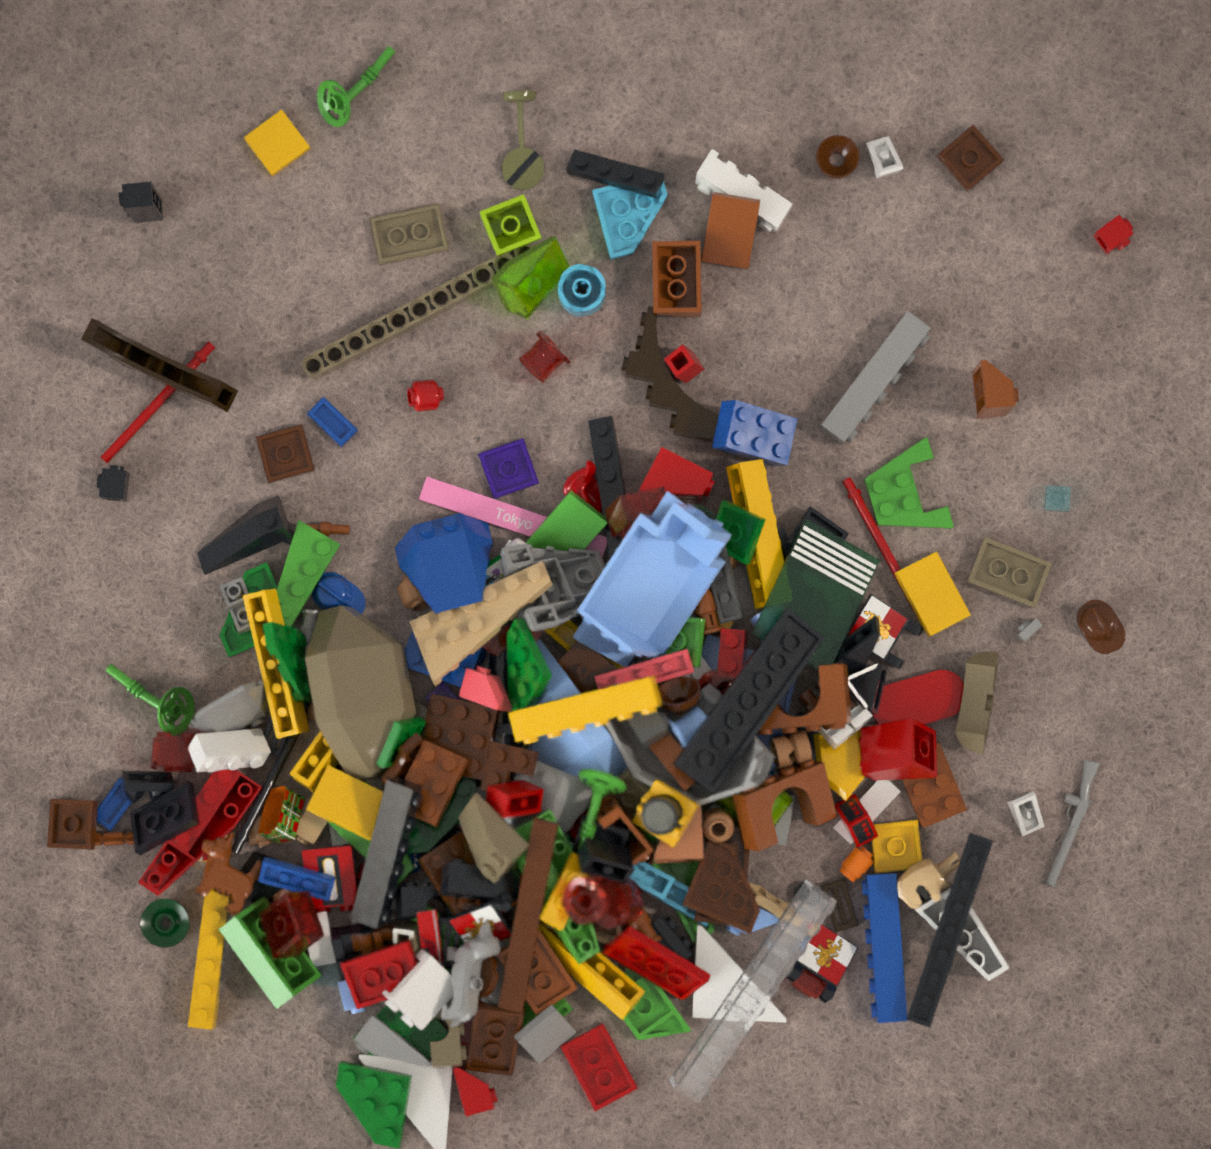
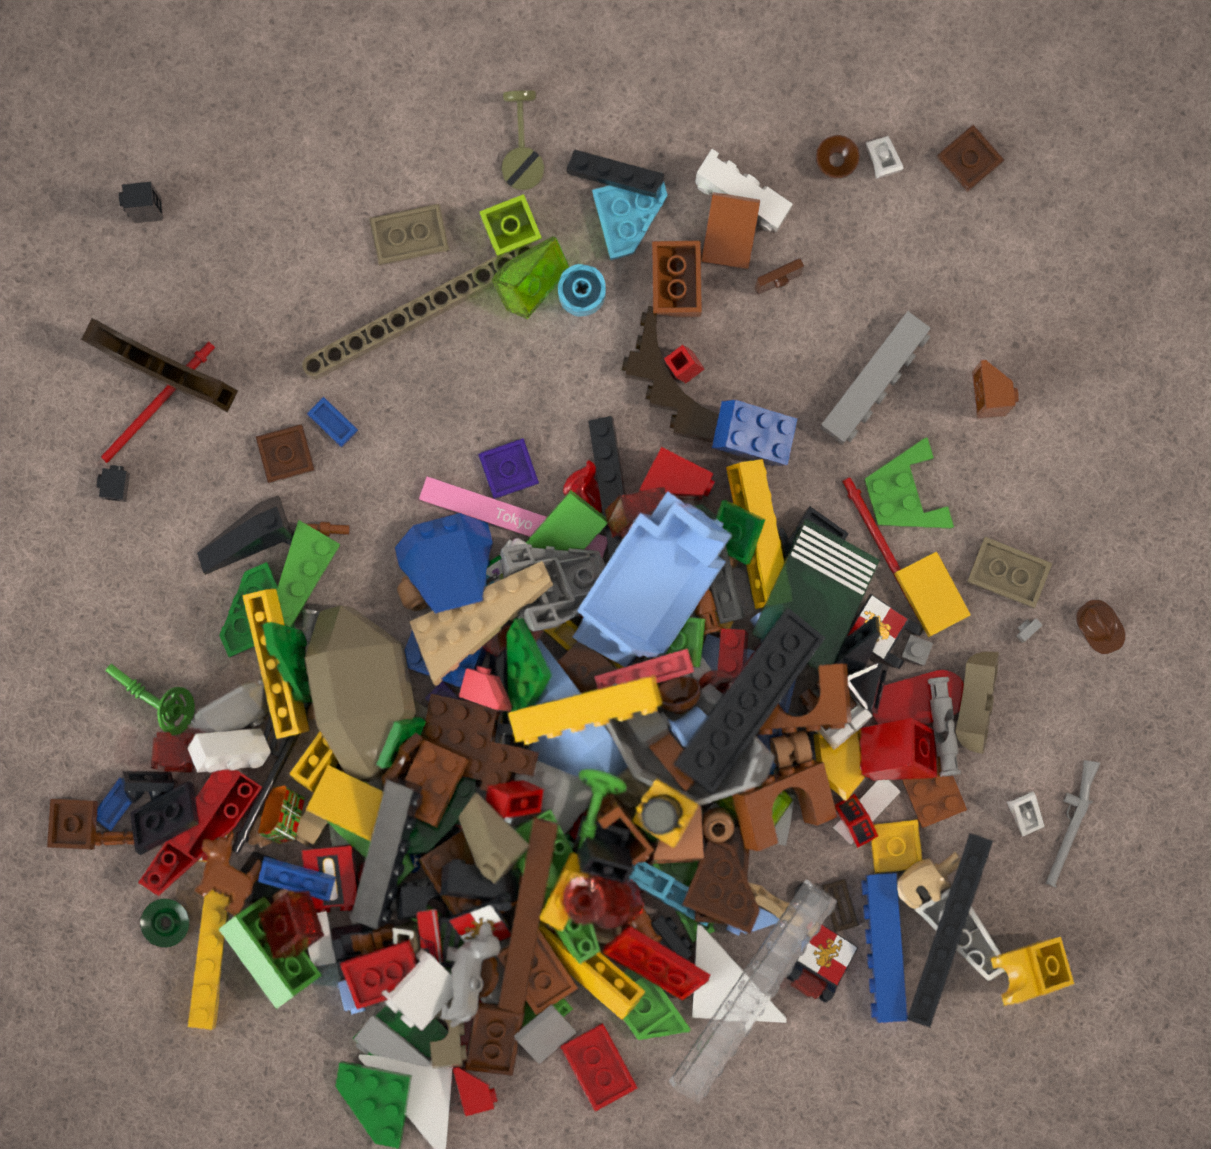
(233, 596): light grey slope -> none
(277, 143): yellow tile -> none
(336, 591): blue piece -> none
(341, 101): bright green dish -> none
(425, 395): red head -> none
(543, 358): clear red piece -> none
(779, 276): none -> reddish brown plate
(856, 864): orange brick -> none
(917, 650): none -> light grey plate
(943, 722): none -> light grey piece
(1034, 970): none -> yellow brick
(1057, 498): clear light blue plate -> none
(1114, 234): red brick -> none

